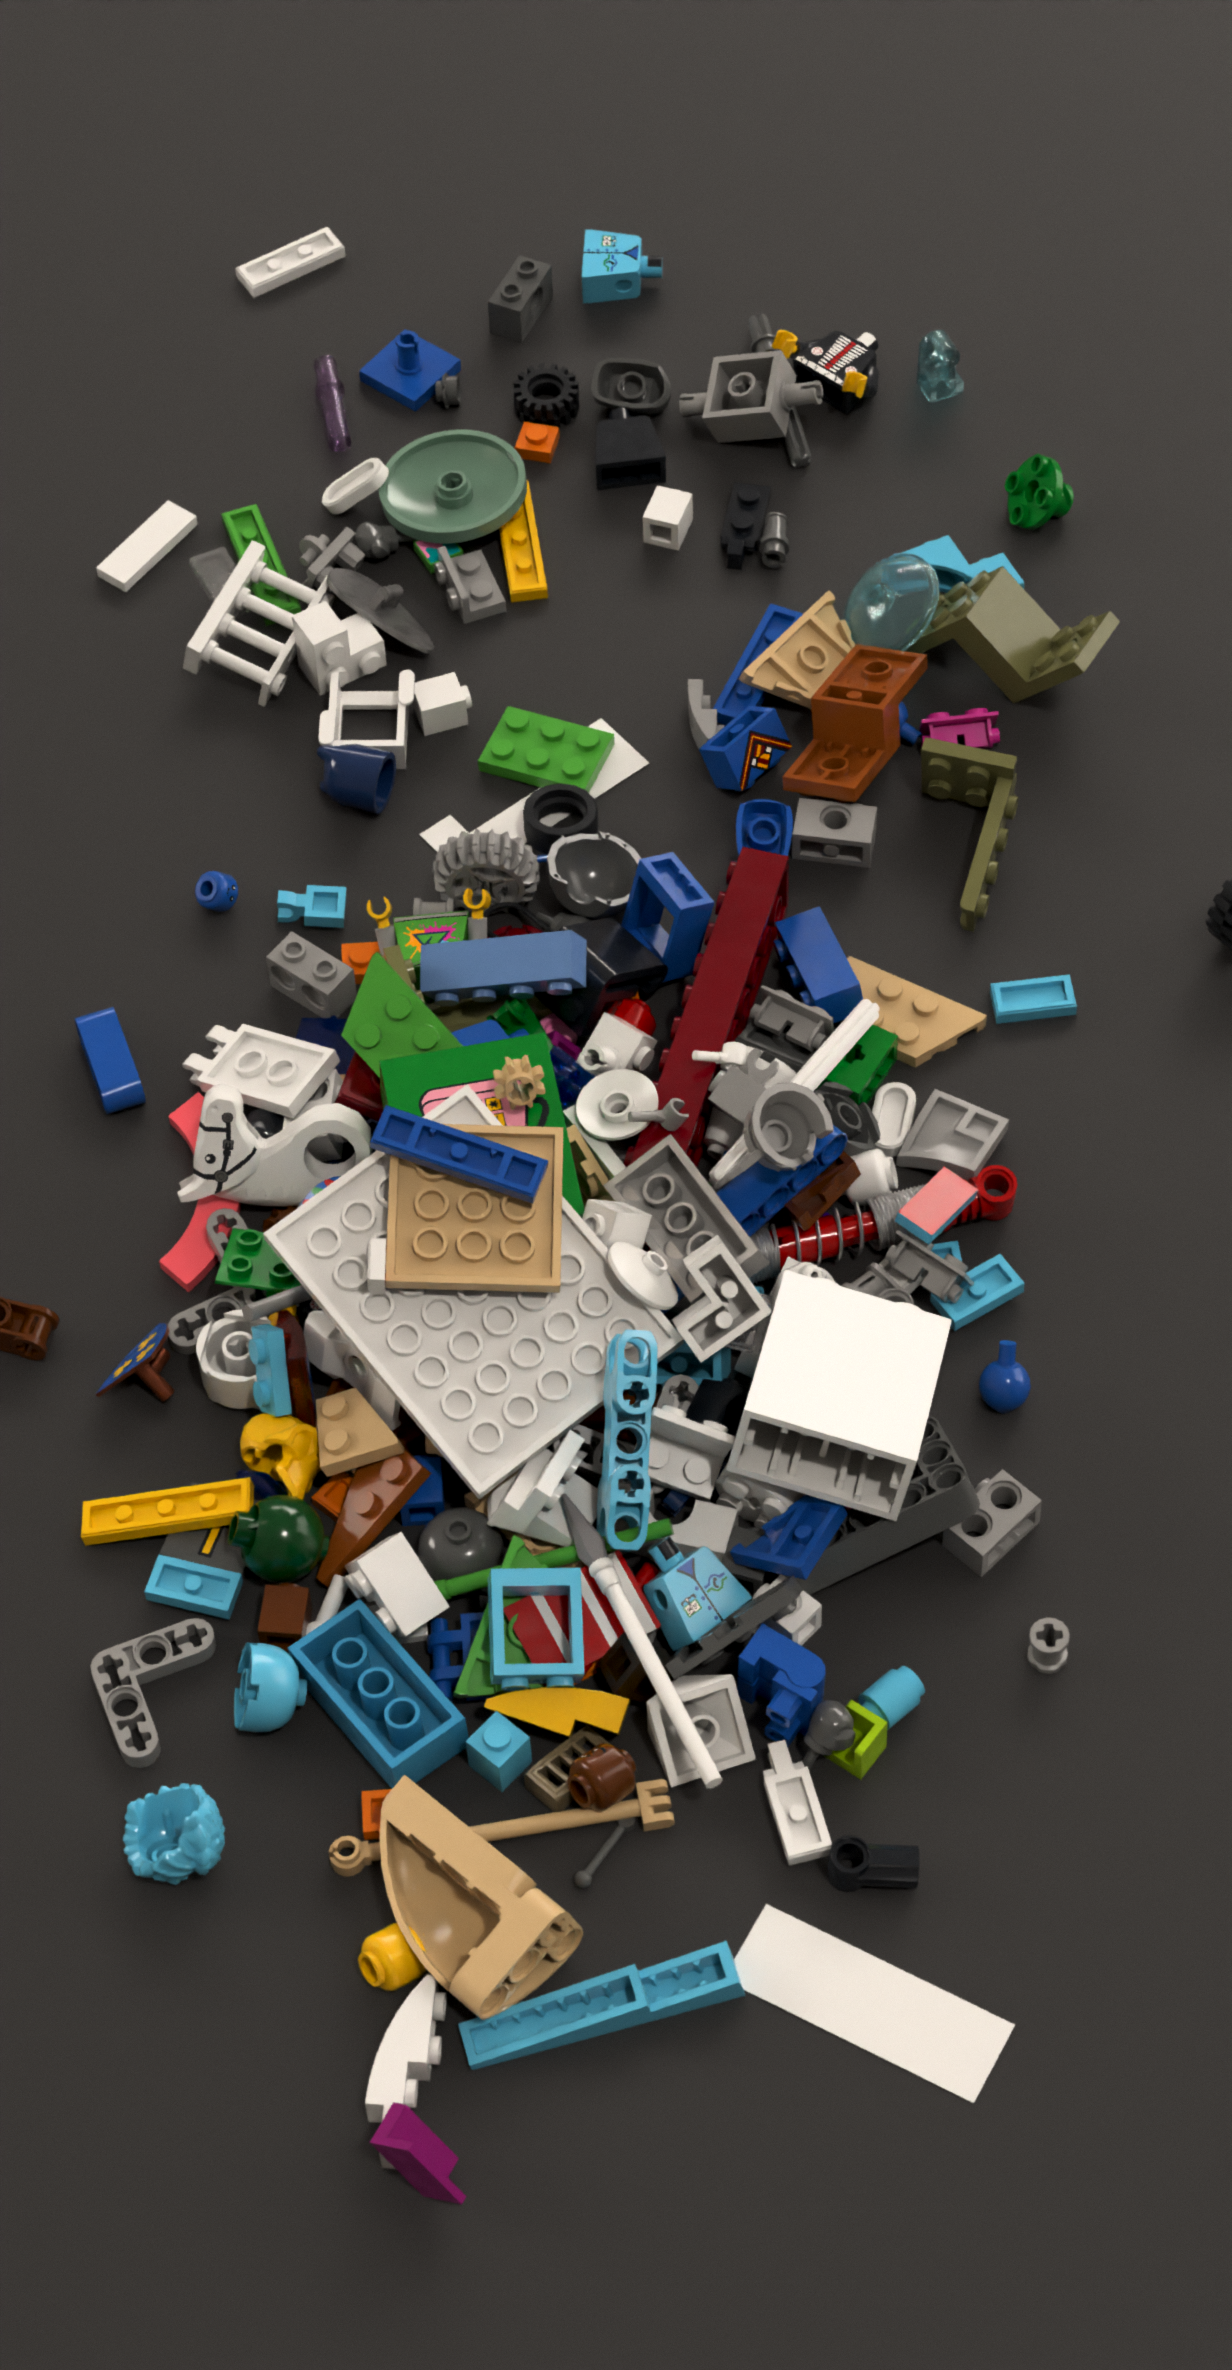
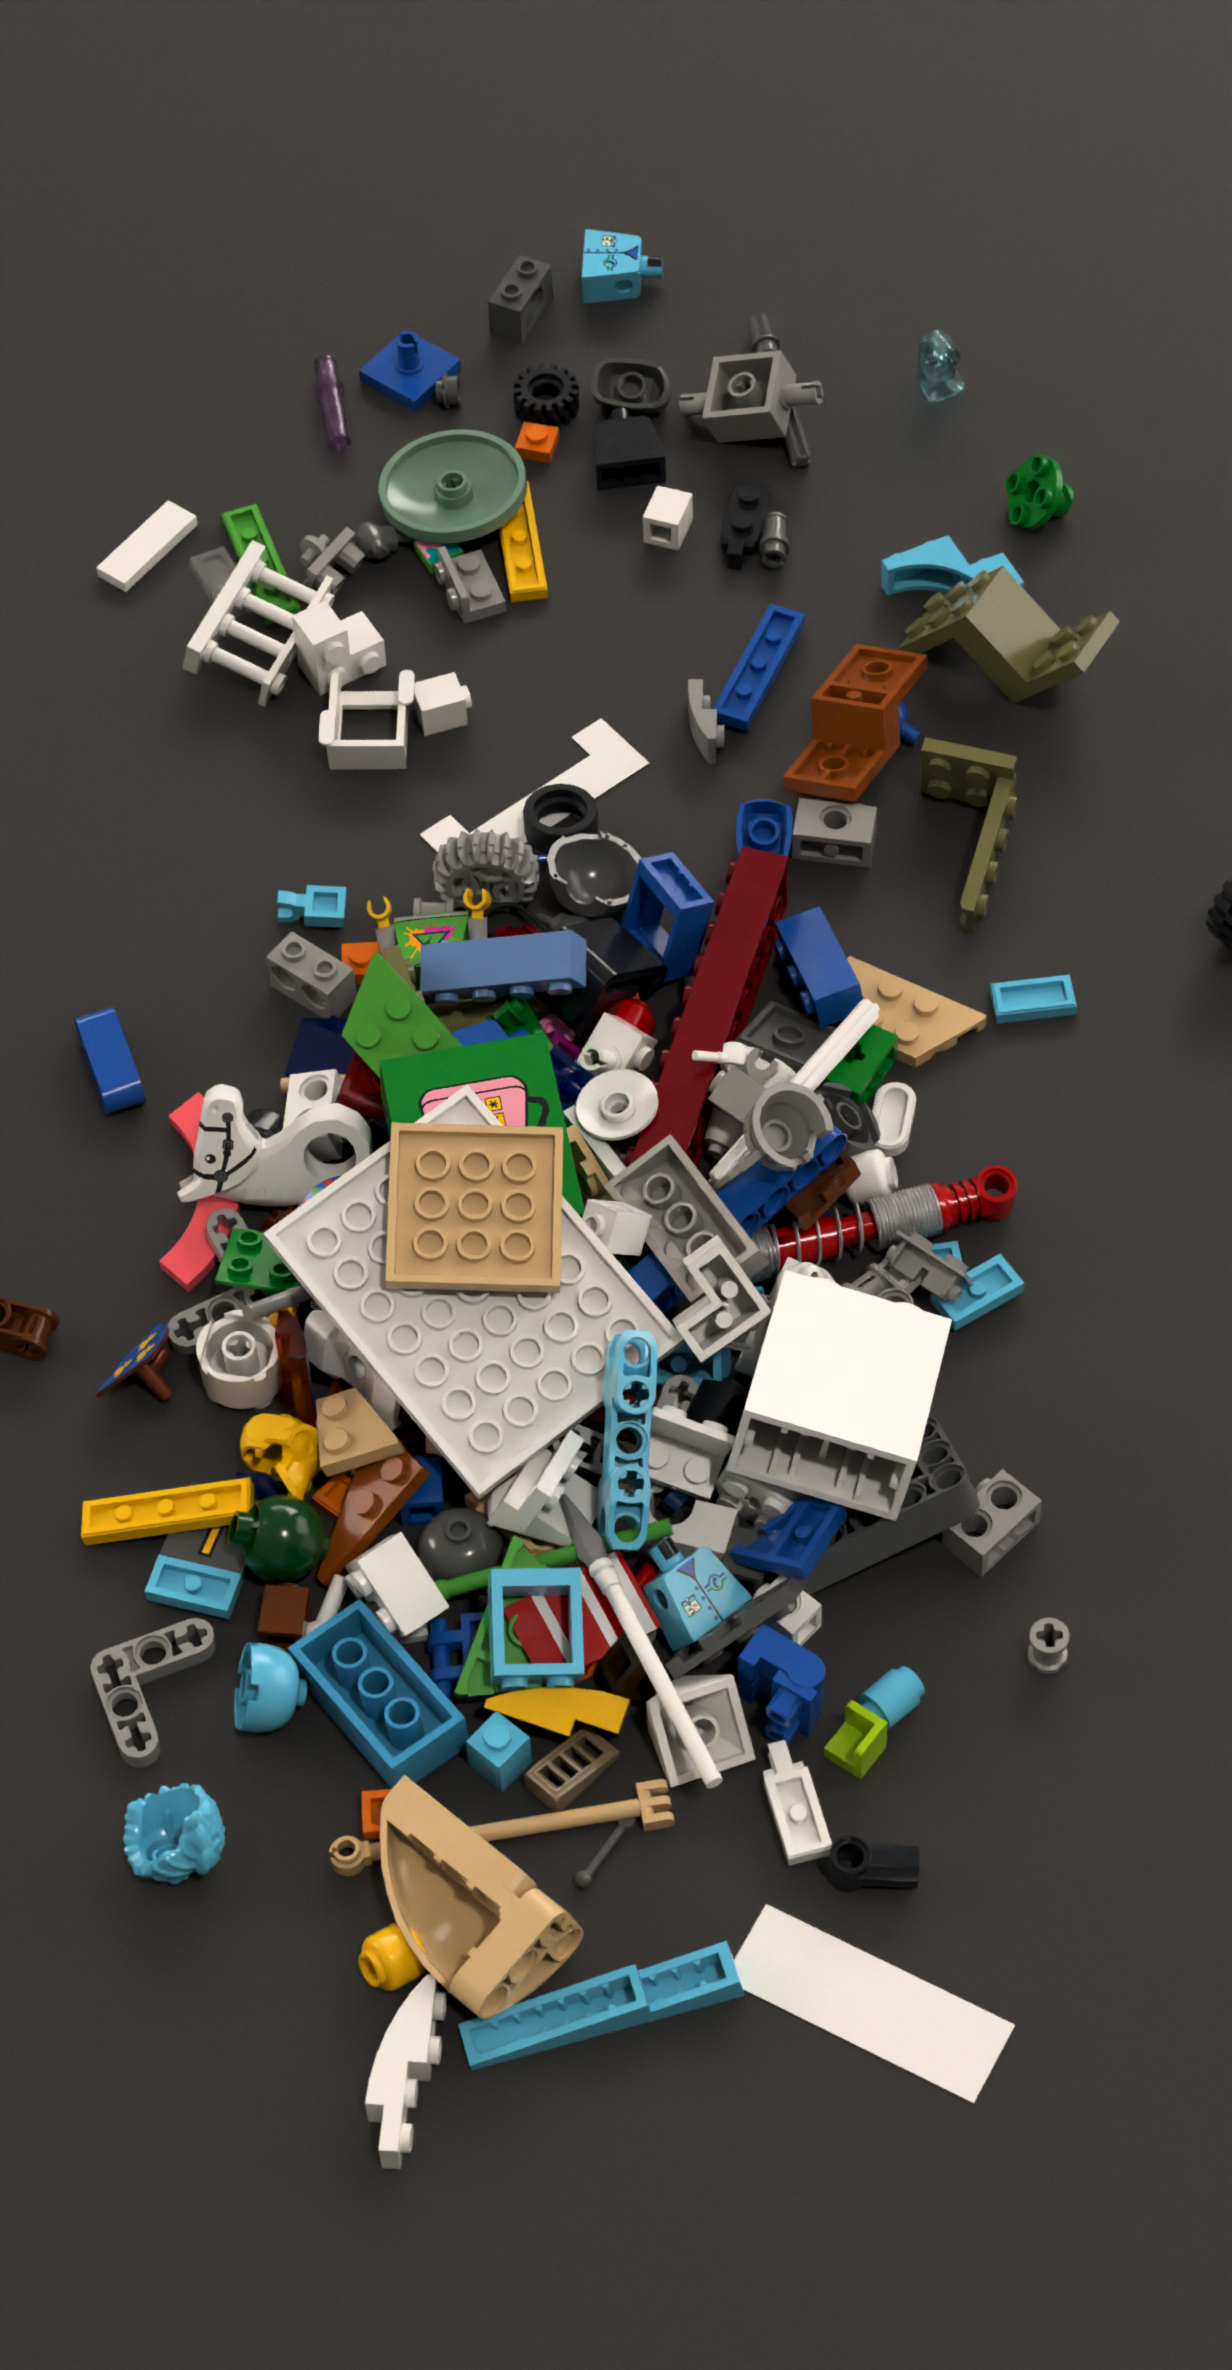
(216, 891): blue piece -> none
(264, 1066): white tile -> none
(272, 1383): medium azure plate -> none
(290, 262): white tile -> none
(355, 485): white tile -> none
(355, 776): dark blue piece -> none
(376, 1265): white tile -> none
(379, 606): flat silver shield -> none
(417, 2154): magenta panel -> none
(459, 1154): blue plate -> none
(519, 1070): tan gear -> none
(545, 750): bright green plate -> none
(602, 1777): reddish brown head -> none
(643, 1275): white dish -> none
(668, 1117): light grey hand -> none
(745, 748): blue brick -> none
(802, 655): tan wing -> none
(808, 1024): light grey hinge -> none
(828, 1730): dark grey piece -> none
(838, 361): torso -> none
(892, 602): clear light blue dish -> none
(936, 1205): tile -> none
(952, 1136): light grey plate -> none
(973, 726): dark pink hinge -> none
(1005, 1382): blue piece -> none

